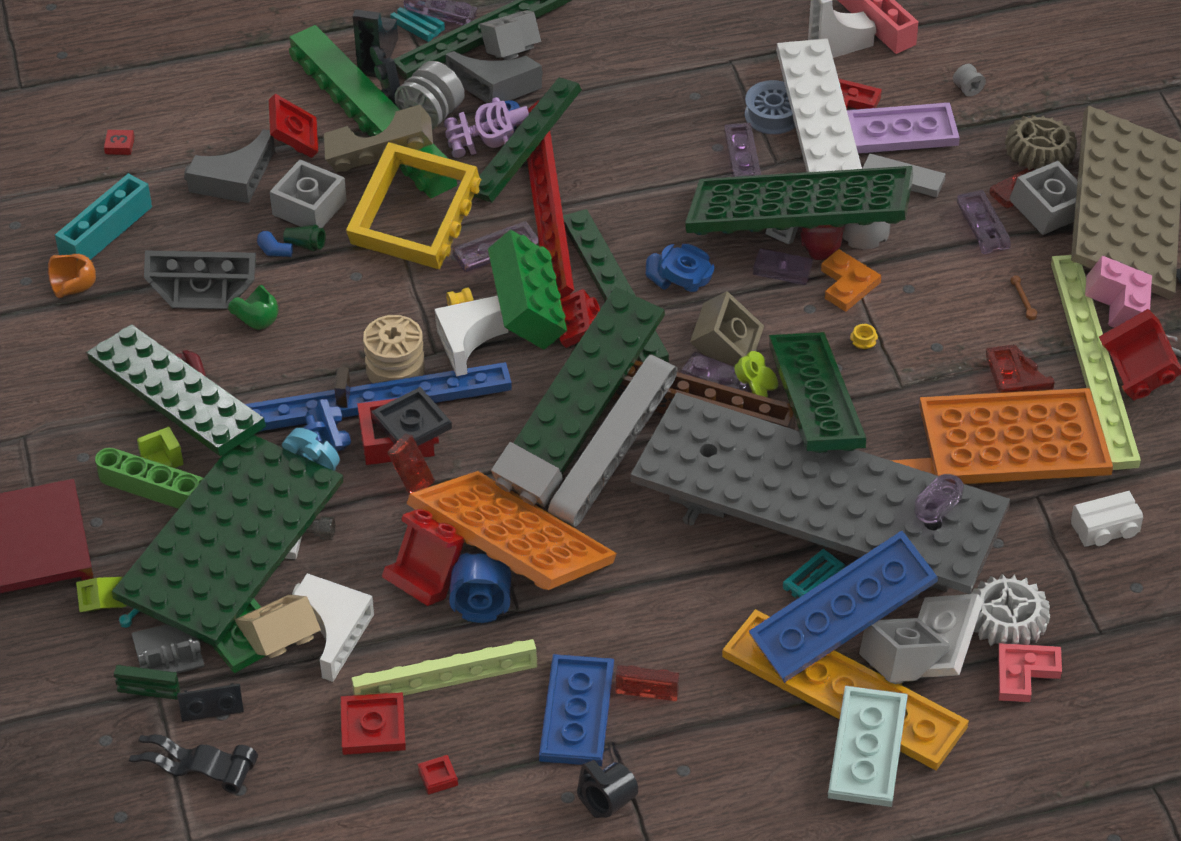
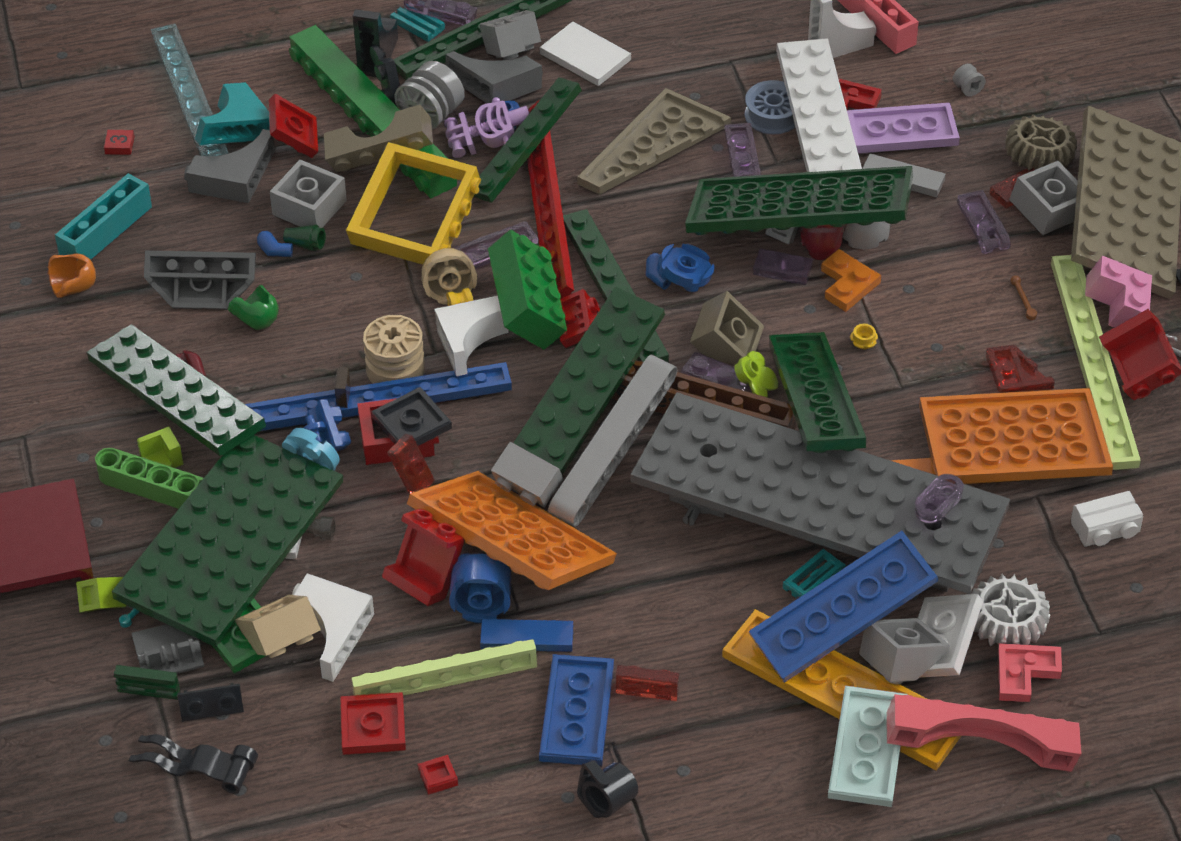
(185, 83): none -> clear light blue plate
(240, 117): none -> teal arch
(447, 272): none -> tan cylinder
(547, 634): none -> blue tile
(585, 53): none -> white tile
(656, 134): none -> dark tan wing
(1042, 739): none -> coral arch

